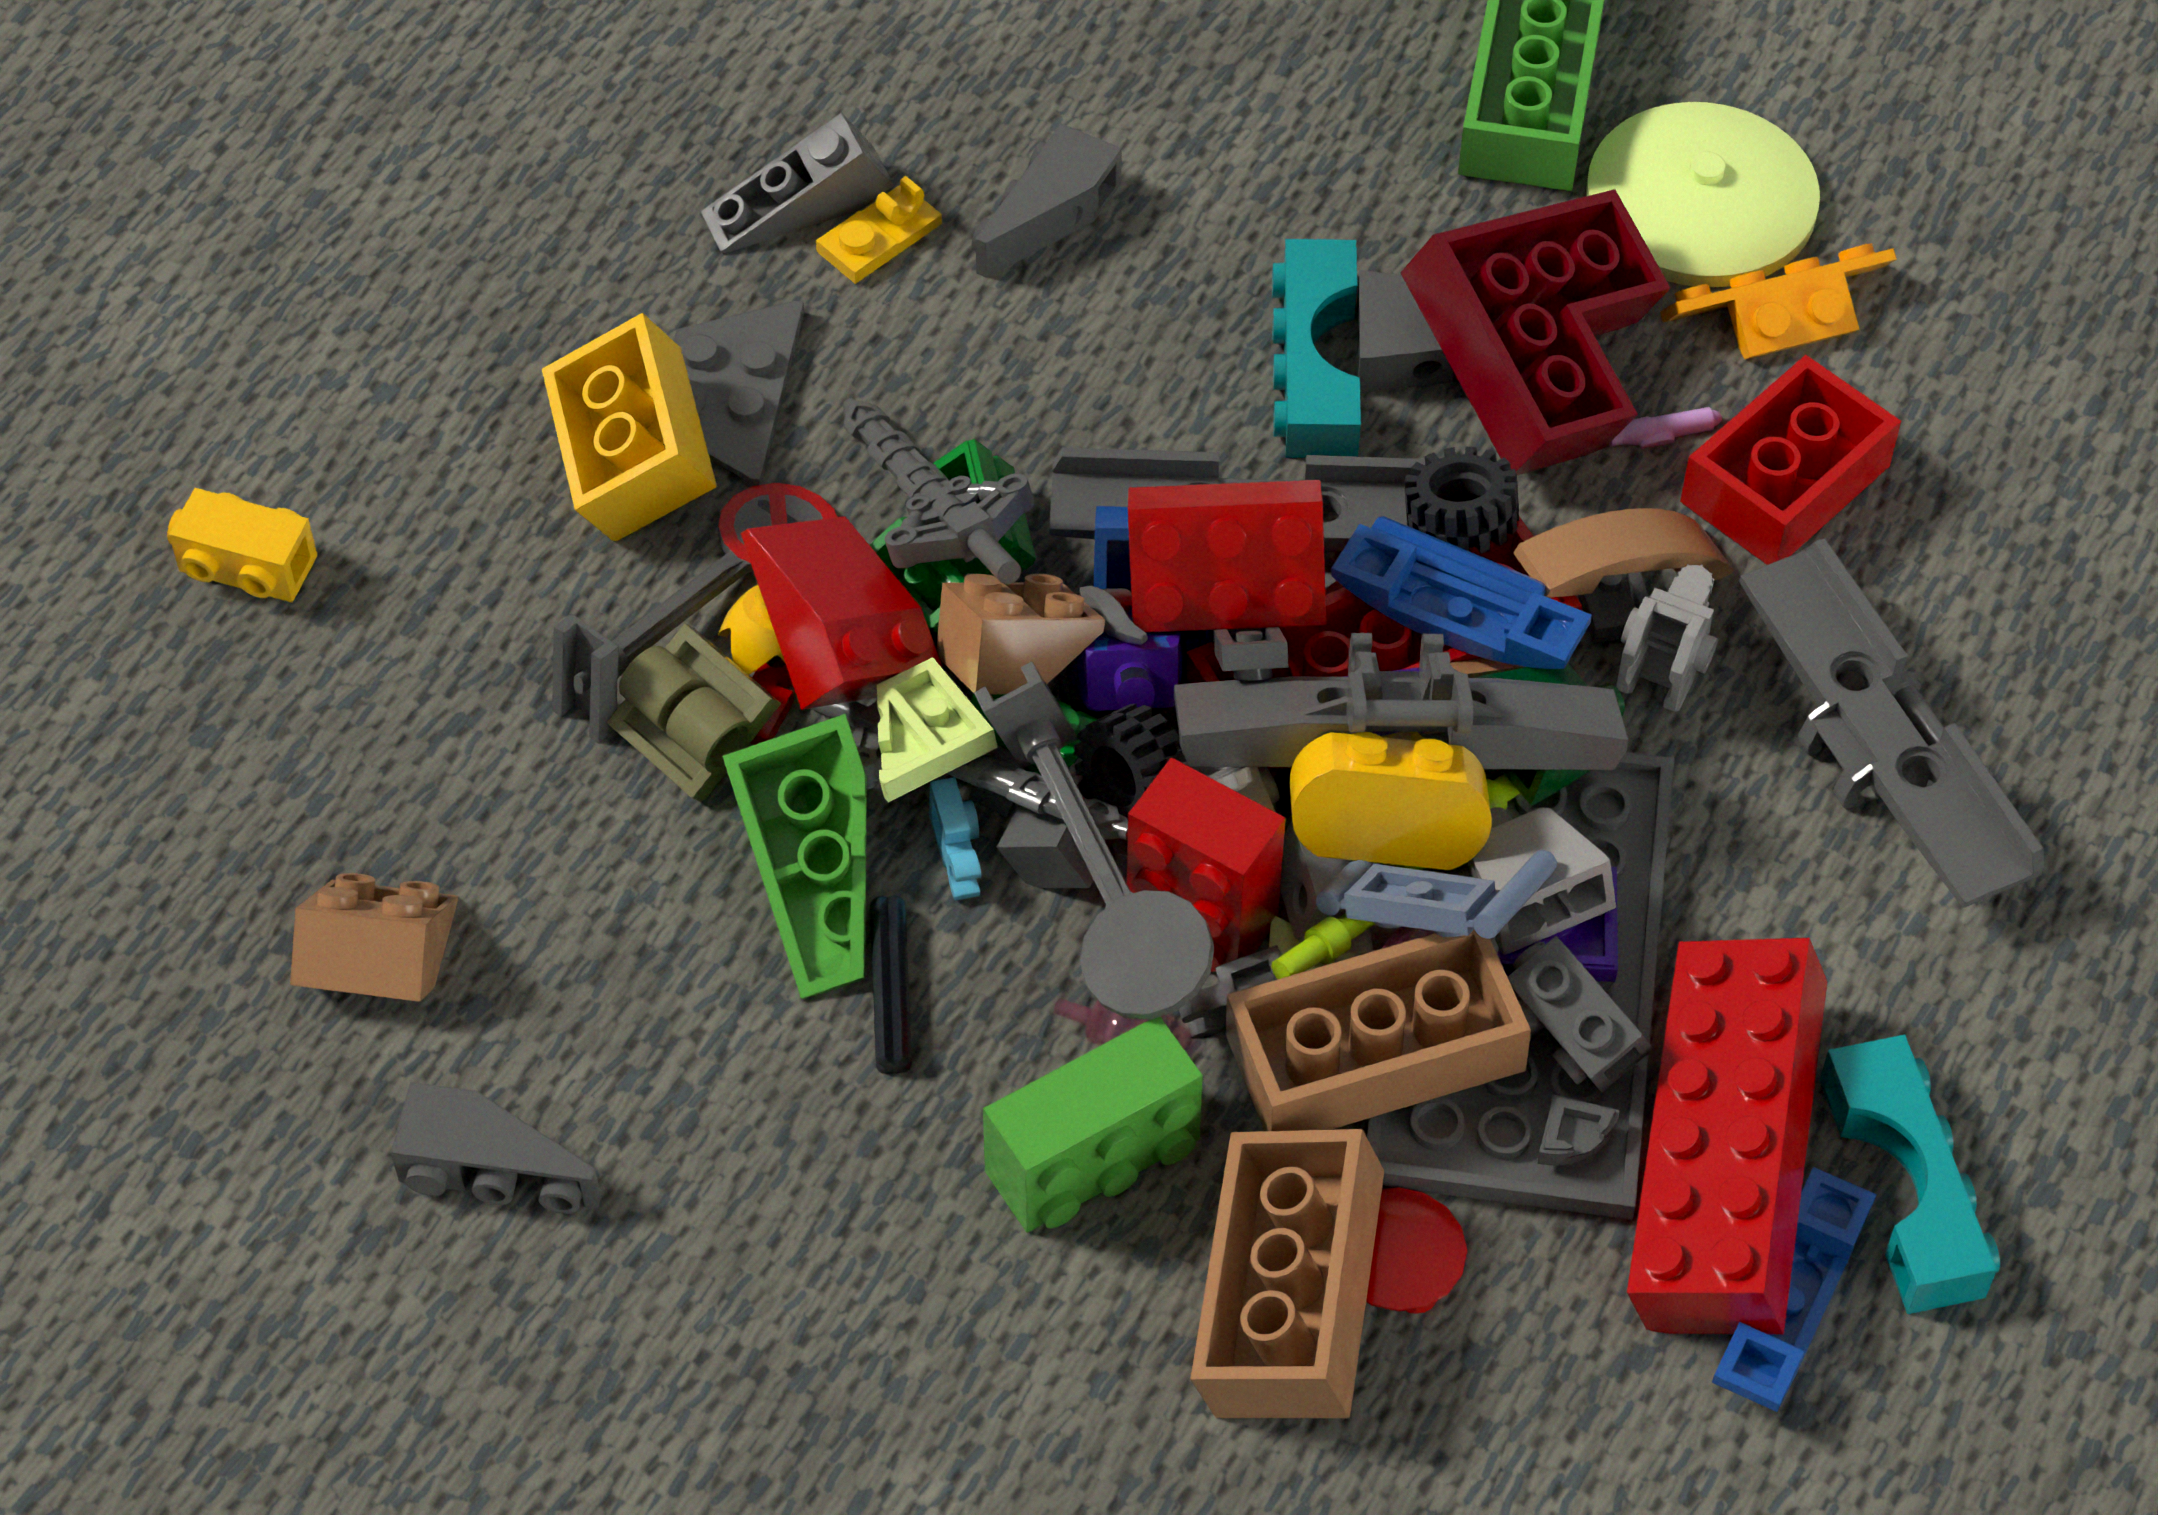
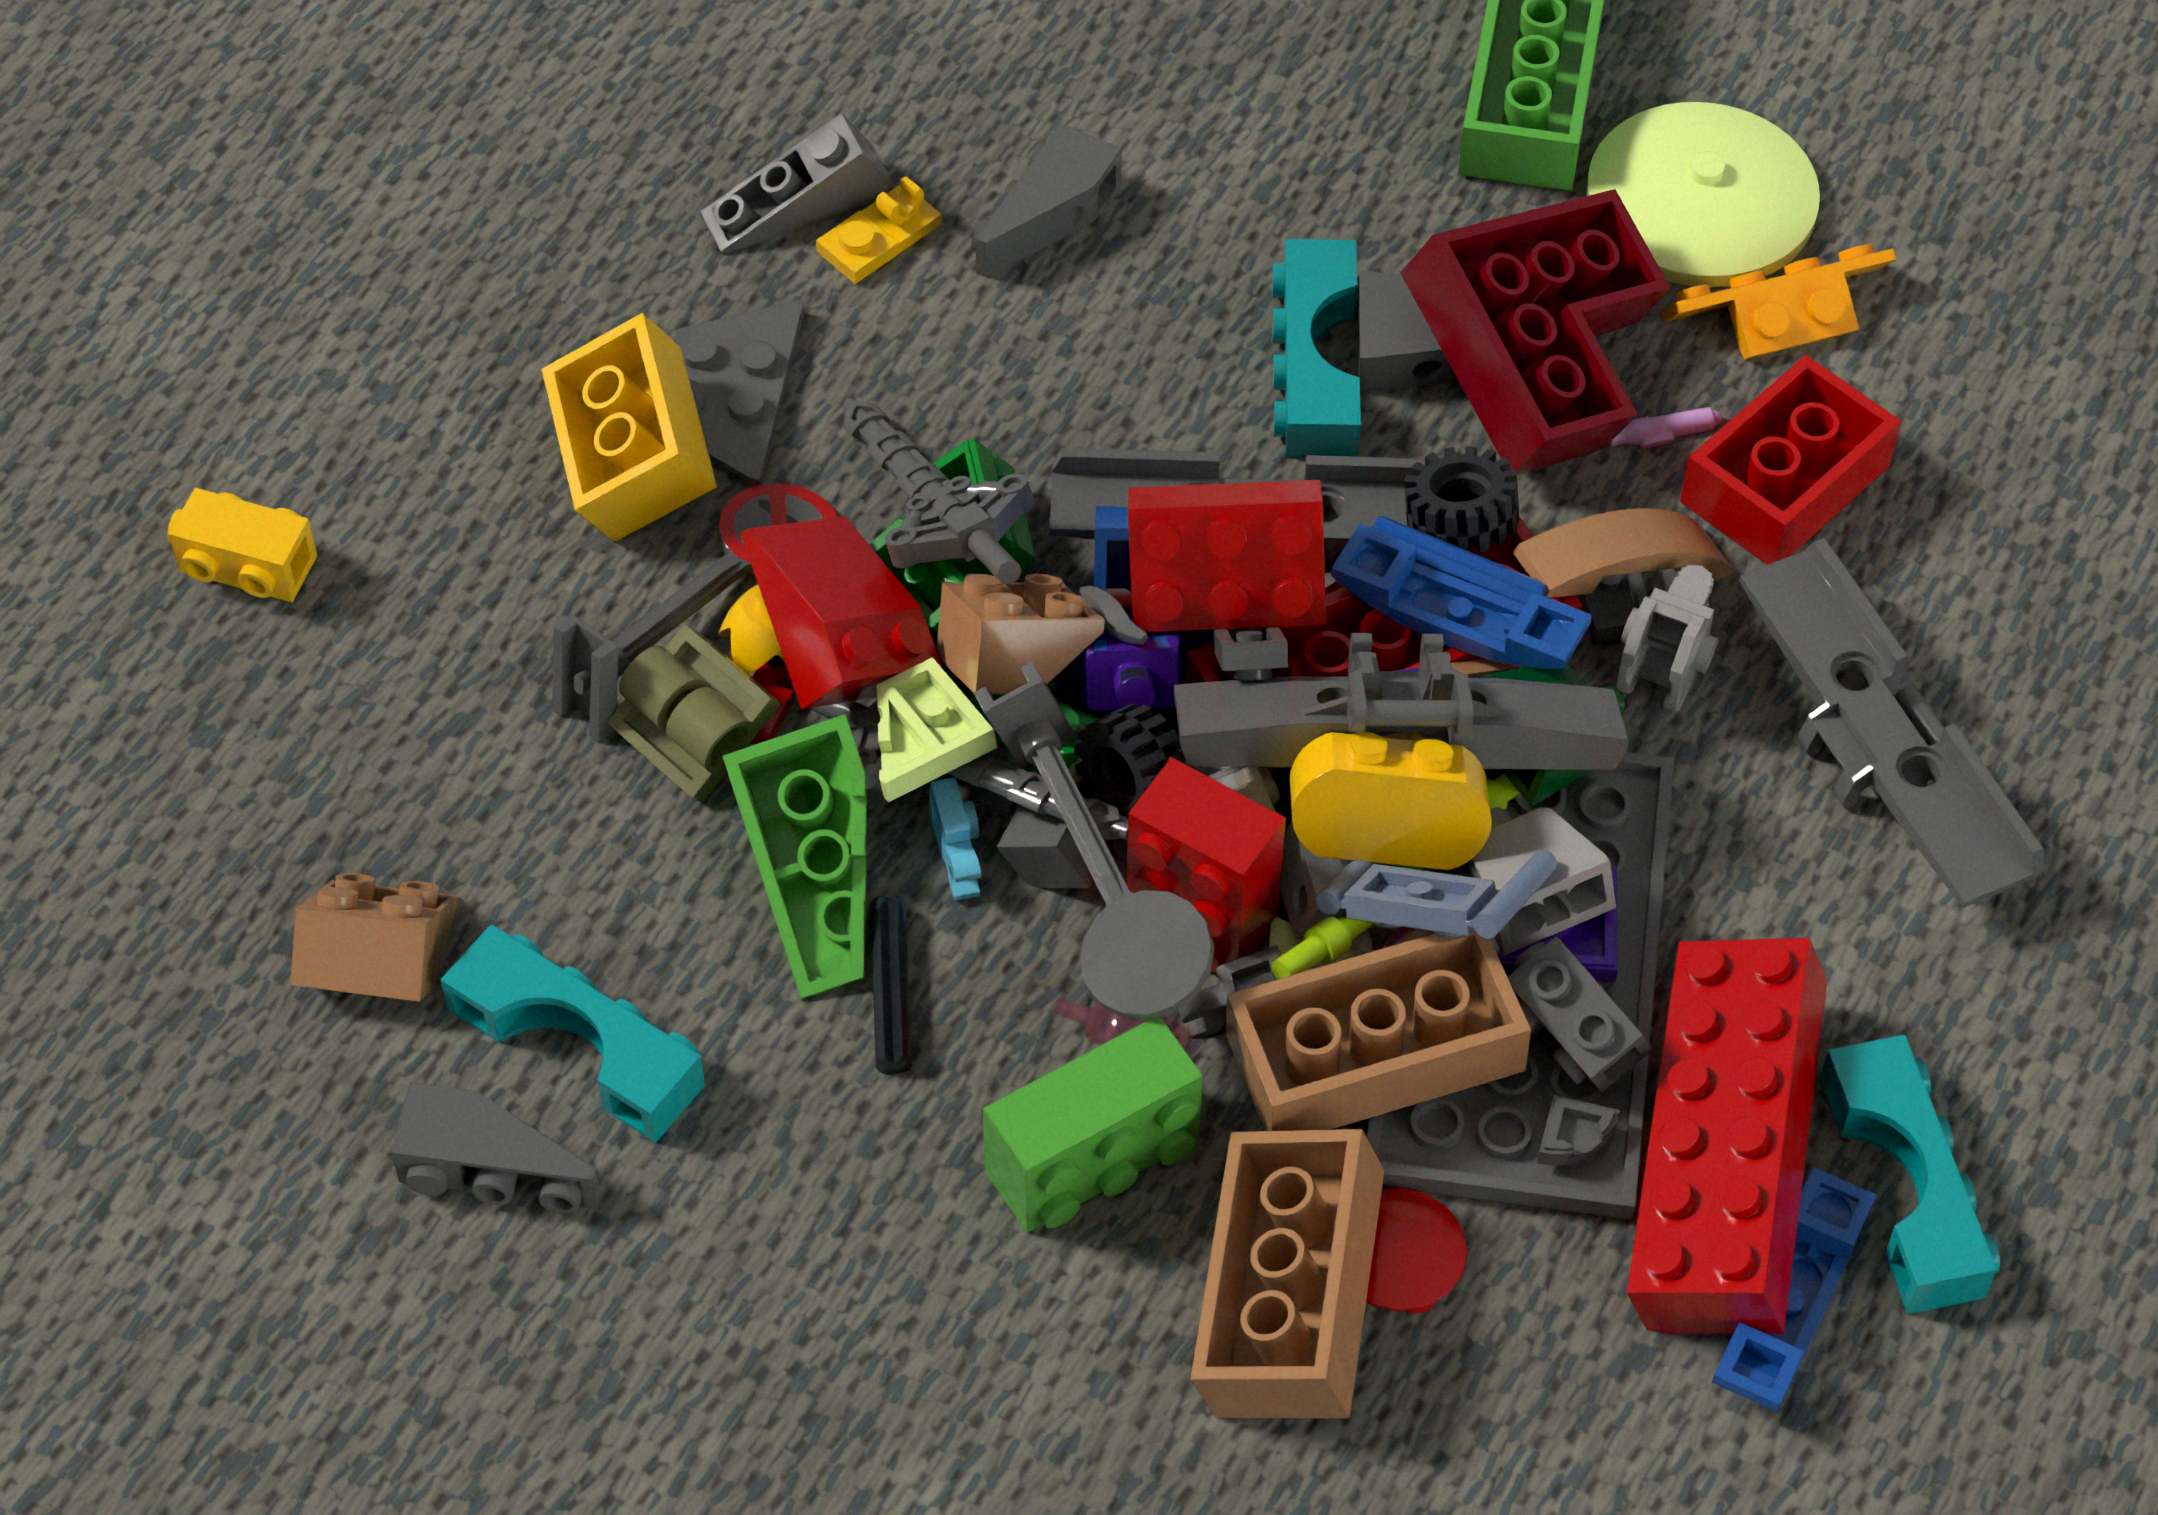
(511, 988): none -> teal arch

